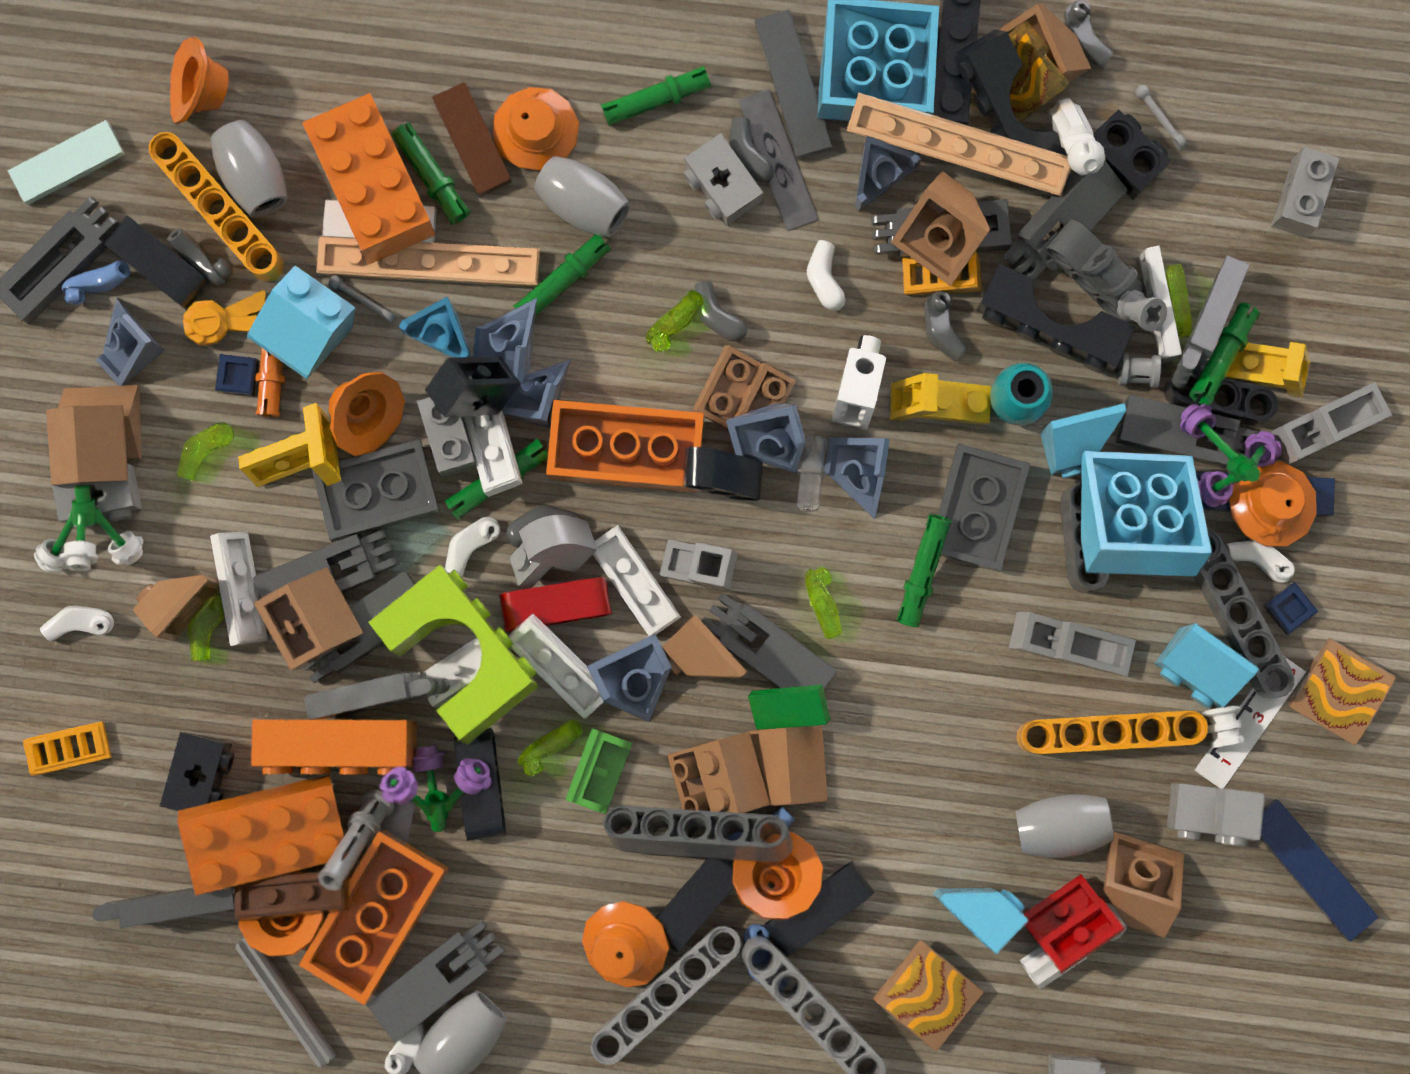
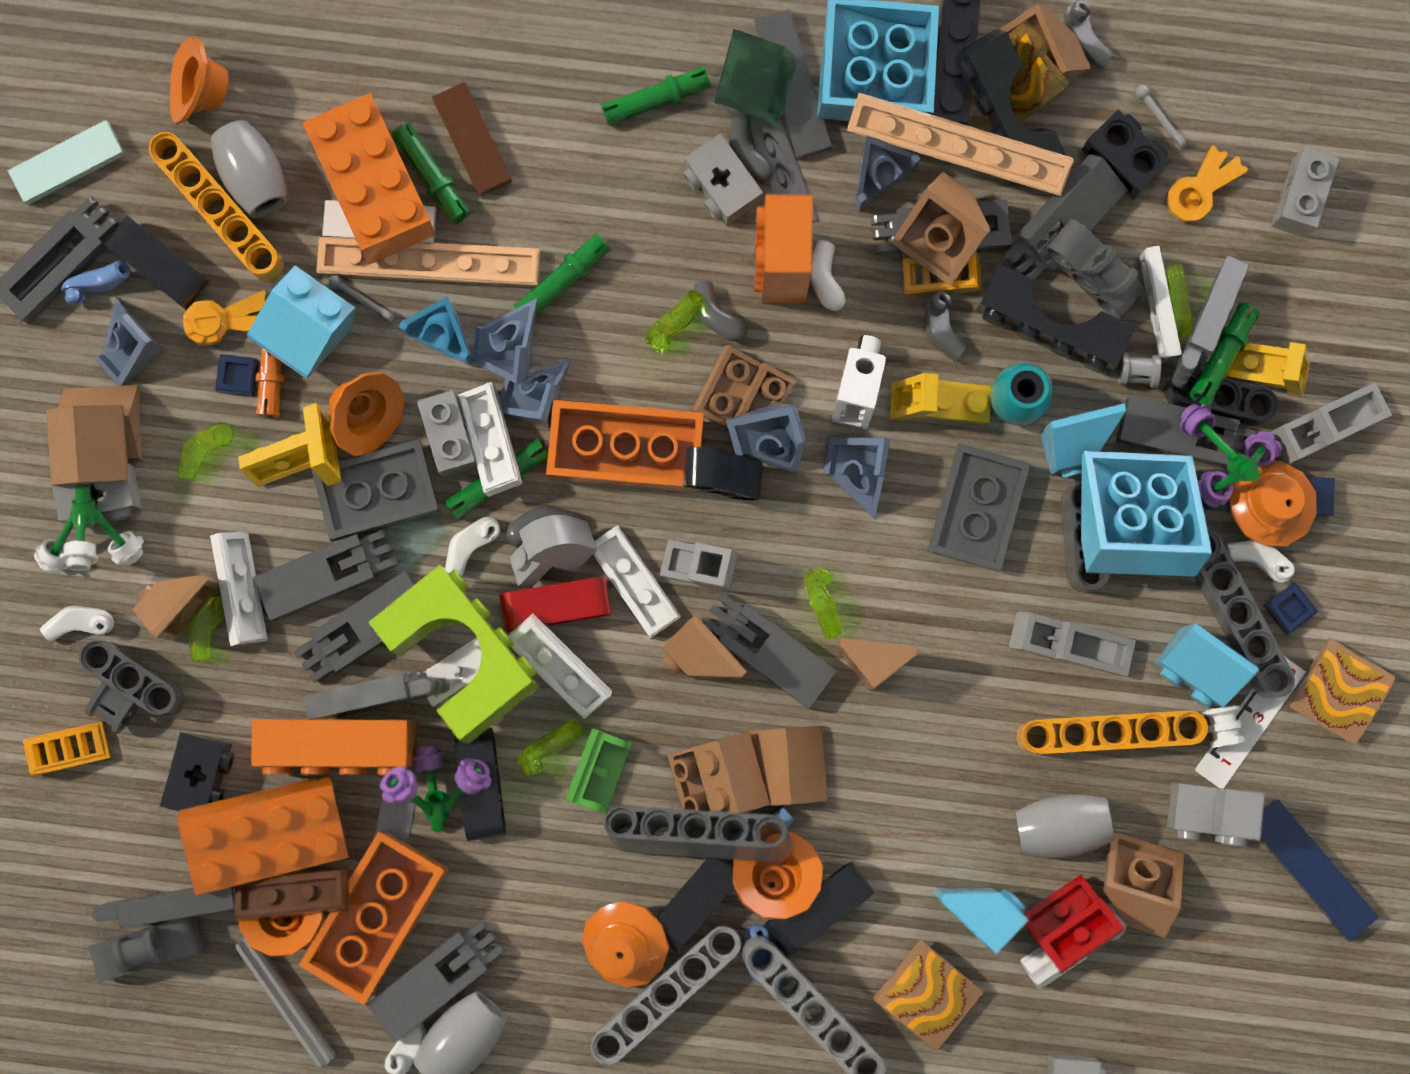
(114, 692): none -> dark grey piece
(146, 948): none -> dark grey piece
(198, 258): dark grey arm -> none
(308, 618): medium nougat slope -> none
(336, 869): light grey pin -> none
(472, 386): black brick -> none
(545, 134): orange hat -> none
(582, 196): light grey piece -> none
(633, 677): sand blue slope -> none
(755, 78): none -> clear green slope
(784, 249): none -> orange brick
(789, 707): green tile -> none
(811, 474): clear axle -> none
(874, 660): none -> medium nougat slope
(919, 584): green pin -> none
(1076, 137): white piece -> none
(1147, 312): light grey bush -> none
(1191, 197): none -> light orange piece

